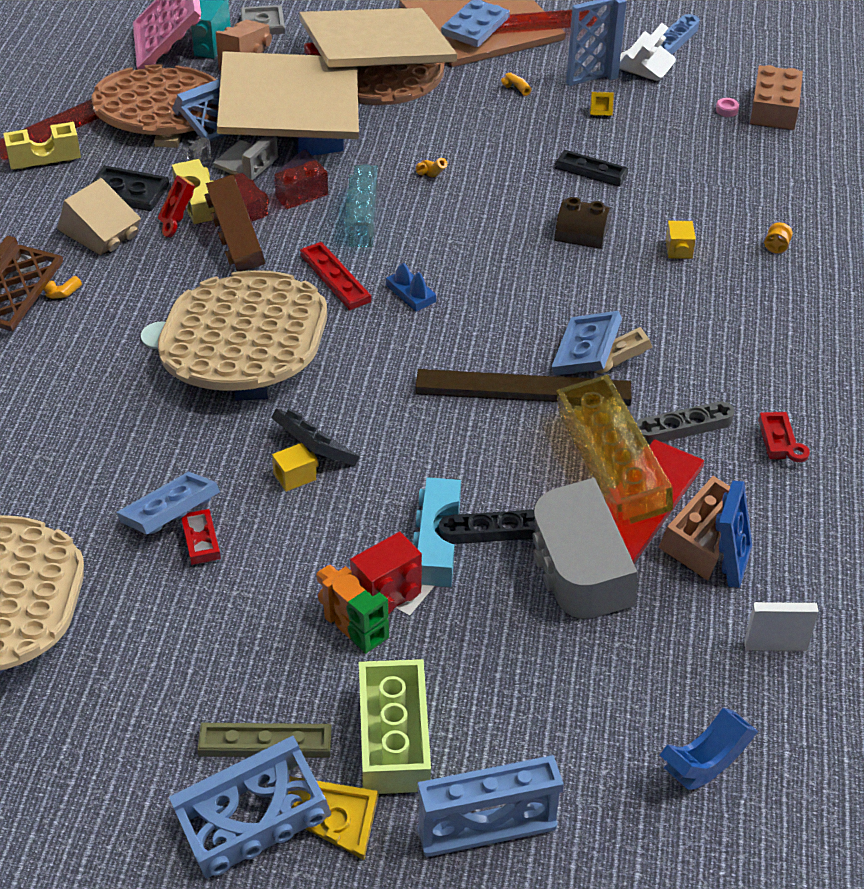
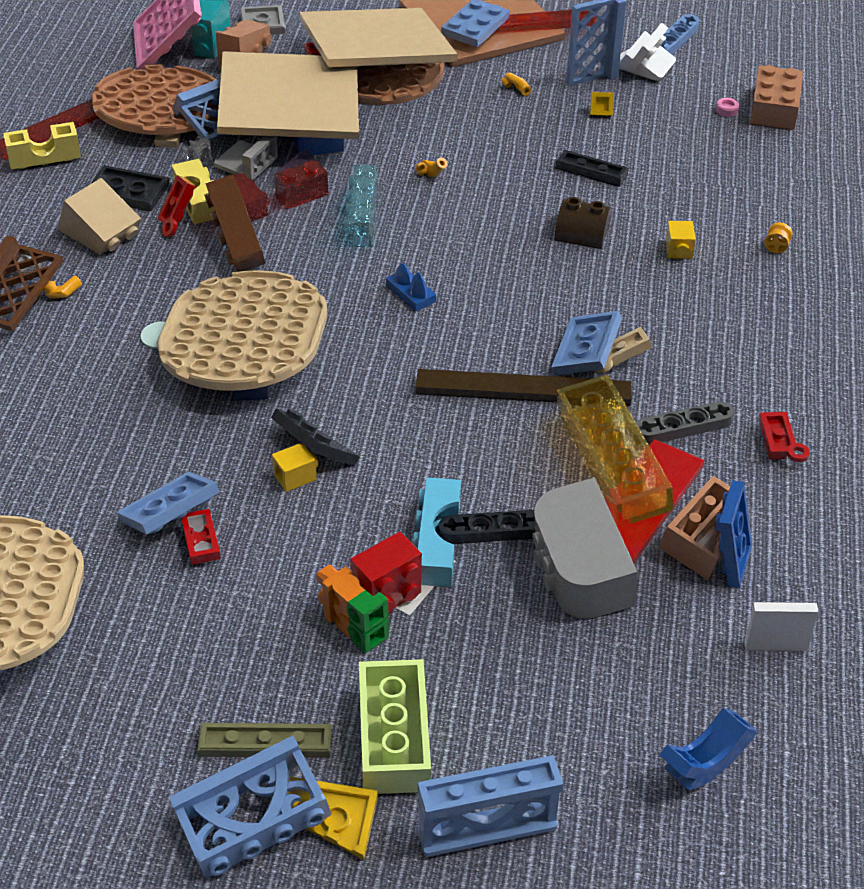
(335, 276): red tile -> none

